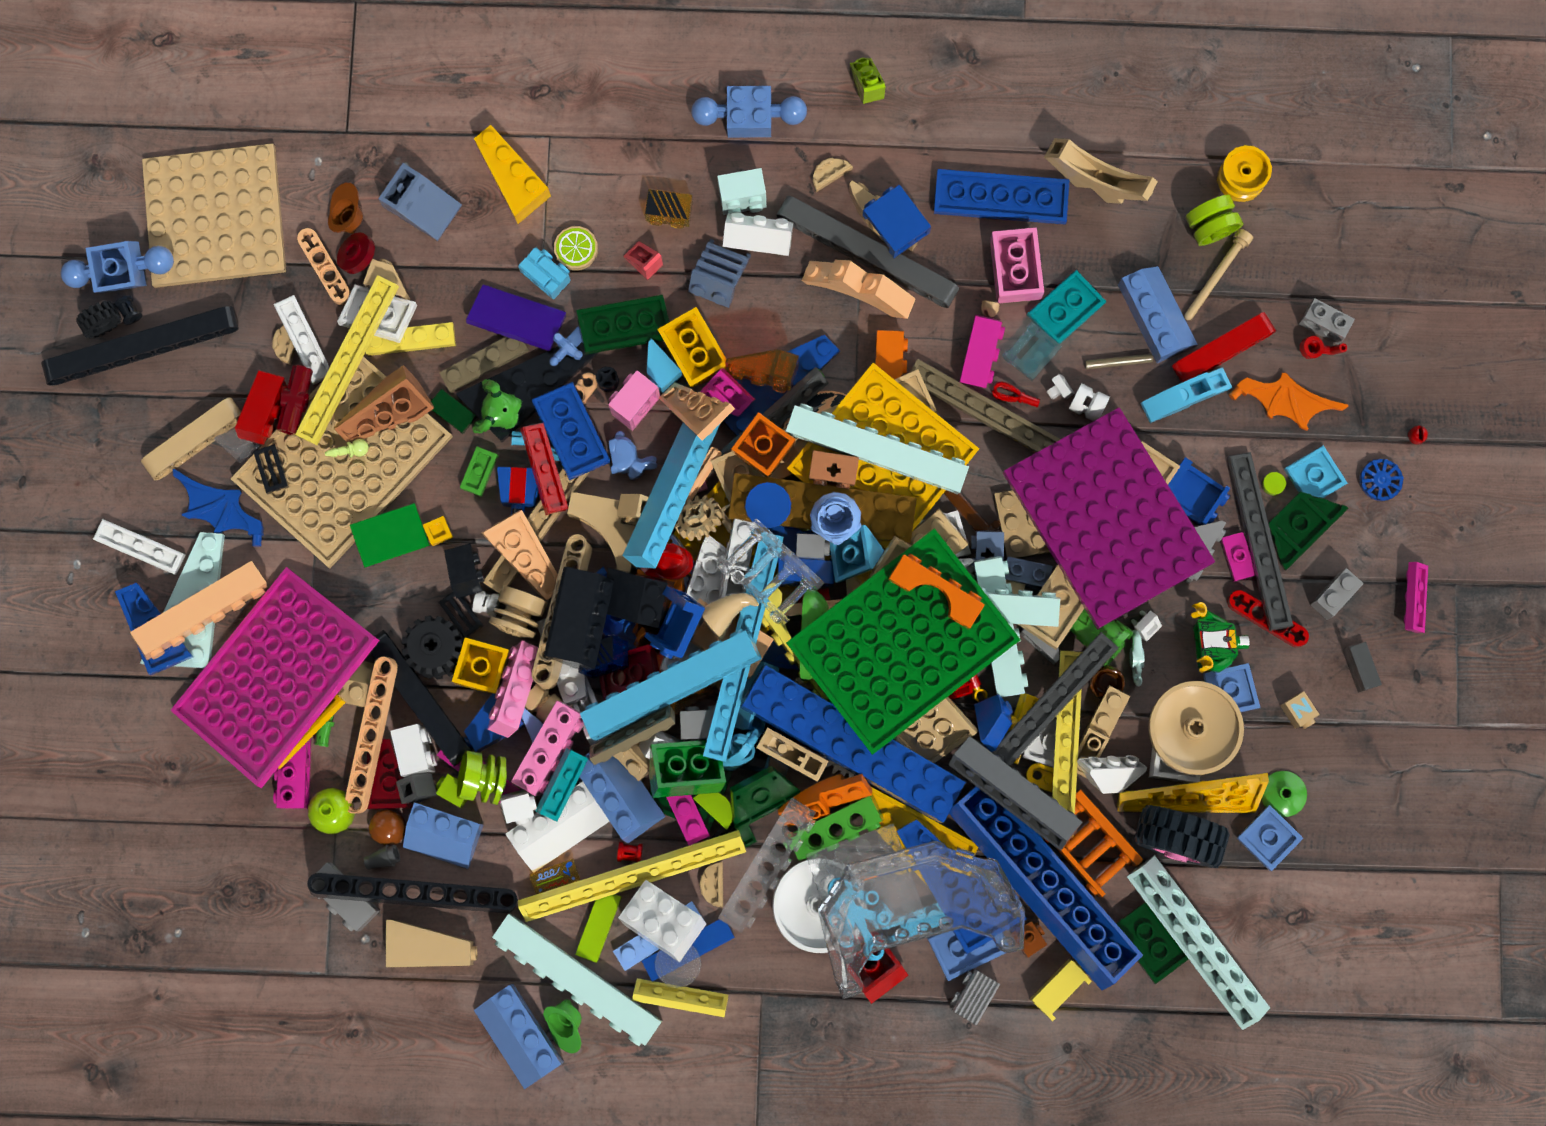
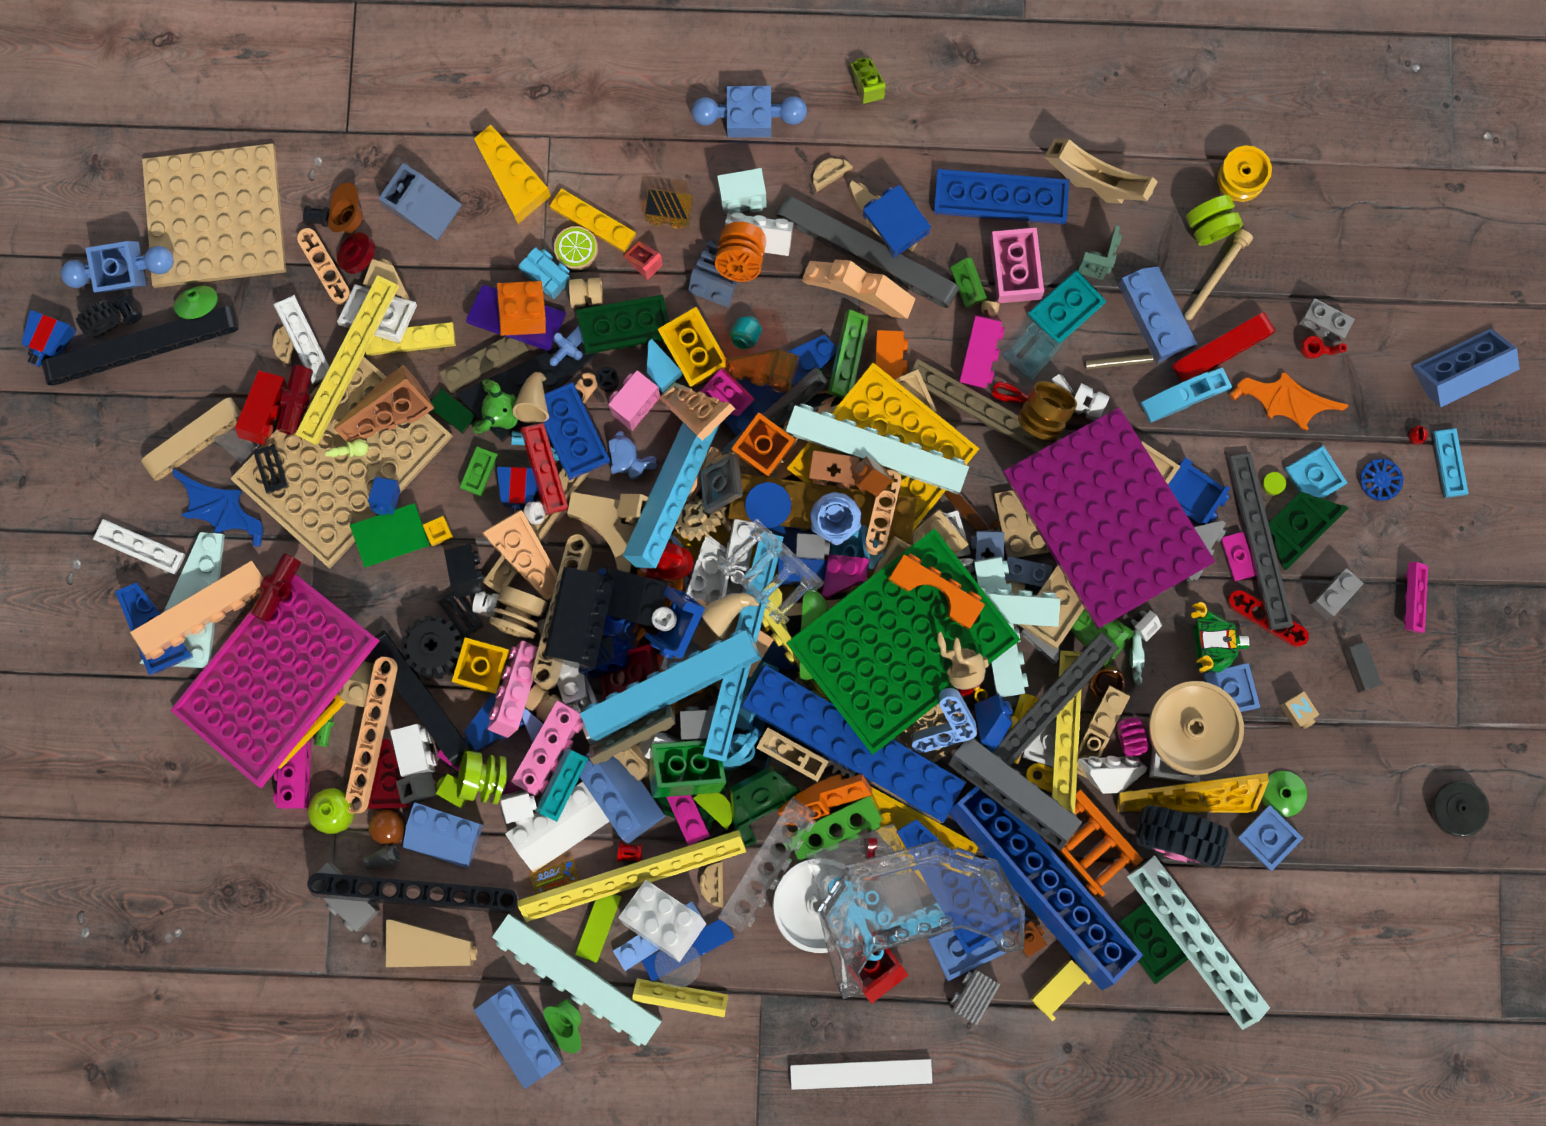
(45, 337): none -> torso
(195, 302): none -> bright green dish
(275, 587): none -> dark red piece
(316, 216): none -> black bush
(384, 496): none -> blue brick
(521, 308): none -> orange brick
(531, 401): none -> tan hat
(534, 512): none -> white tile
(585, 292): none -> tan wheel
(593, 220): none -> yellow plate
(664, 619): none -> white tile
(721, 483): none -> dark grey plate
(740, 251): none -> orange wheel
(745, 332): none -> teal head
(843, 574): none -> dark pink wing
(848, 354): none -> bright green plate
(861, 1074): none -> white tile
(870, 847): none -> dark red tile
(871, 476): none -> dark orange brick
(883, 512): none -> light nougat beam
(922, 739): none -> light blue beam
(966, 668): none -> tan hair
(968, 282): none -> bright green plate
(1047, 410): none -> pearl gold wheel
(1096, 265): none -> sand green bracket
(1132, 736): none -> dark pink gear
(1450, 463): none -> medium azure tile
(1460, 808): none -> pearl dark grey wheel
(1467, 367): none -> medium blue slope

